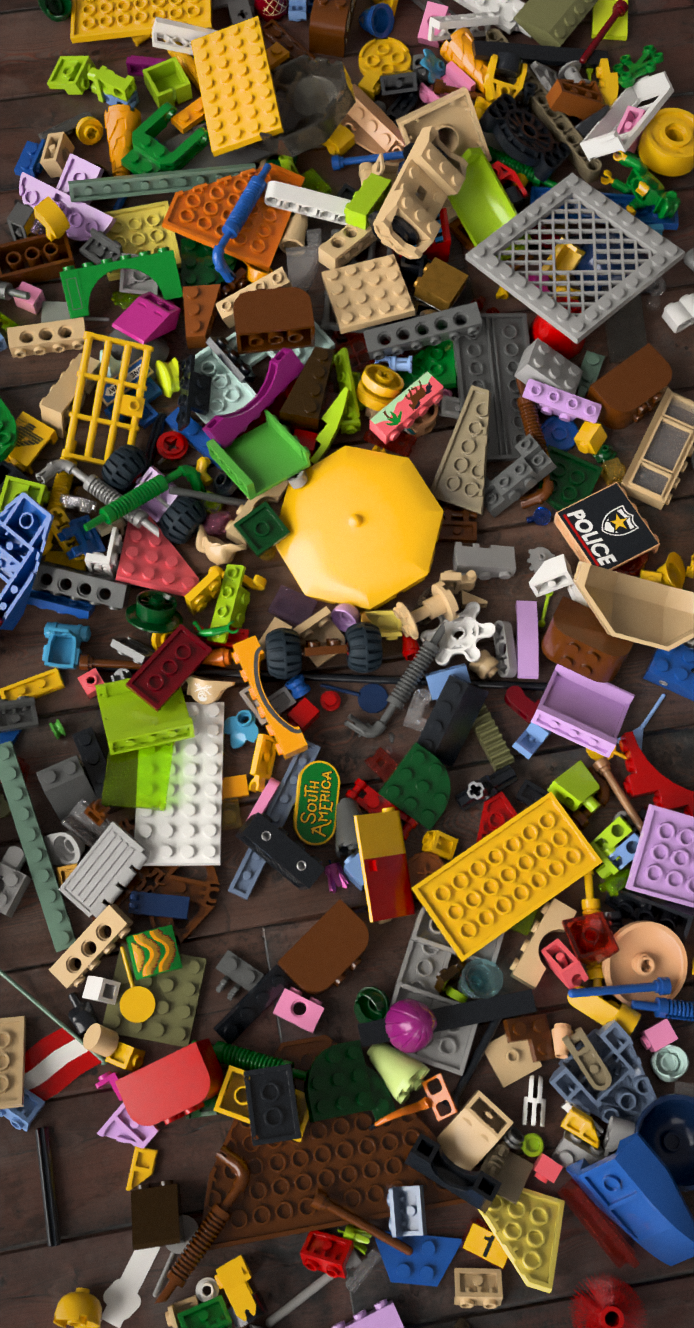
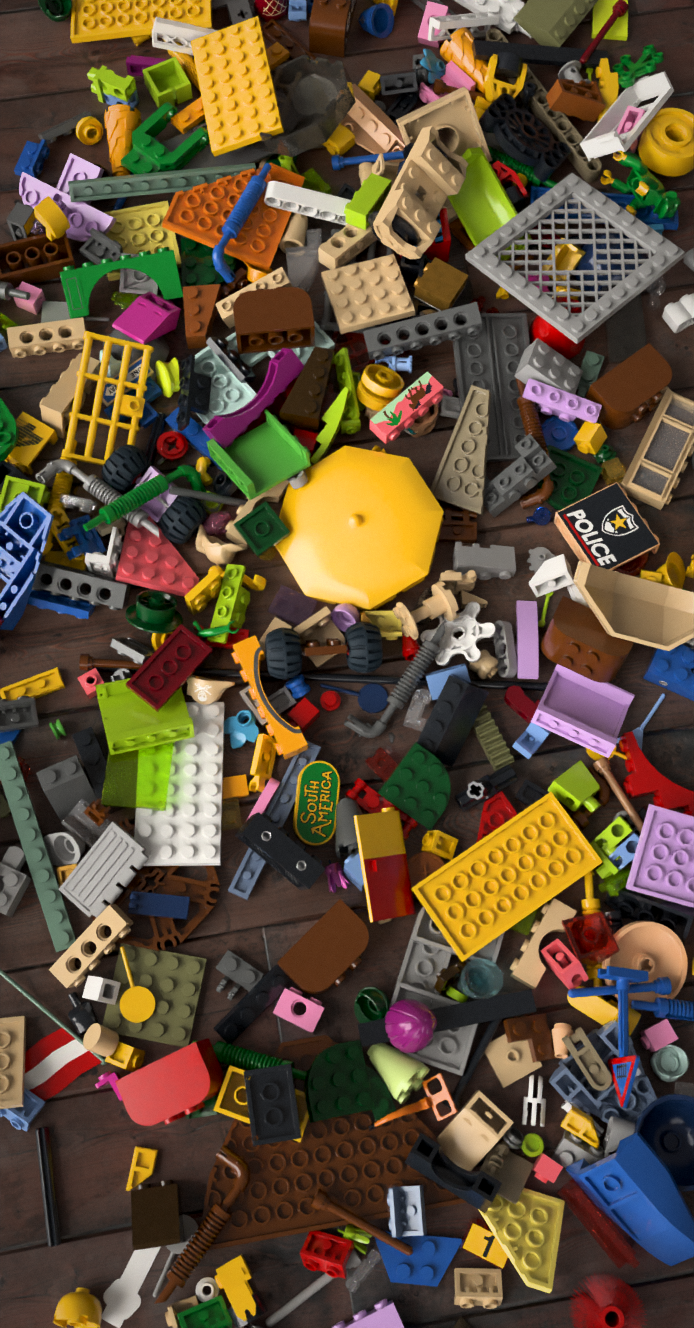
(56, 153): tan brick -> none
(64, 644): dark azure piece -> none
(71, 74): lime plate -> none
(125, 1130): lavender wing -> none
(154, 952): slope -> none
(219, 657): orange cone -> none
(384, 56): yellow tile -> none
(404, 450): clear red plate -> none
(437, 361): green plate -> none
(545, 75): light grey wing -> none
(588, 123): black slope -> none
(625, 1067): none -> blue piece

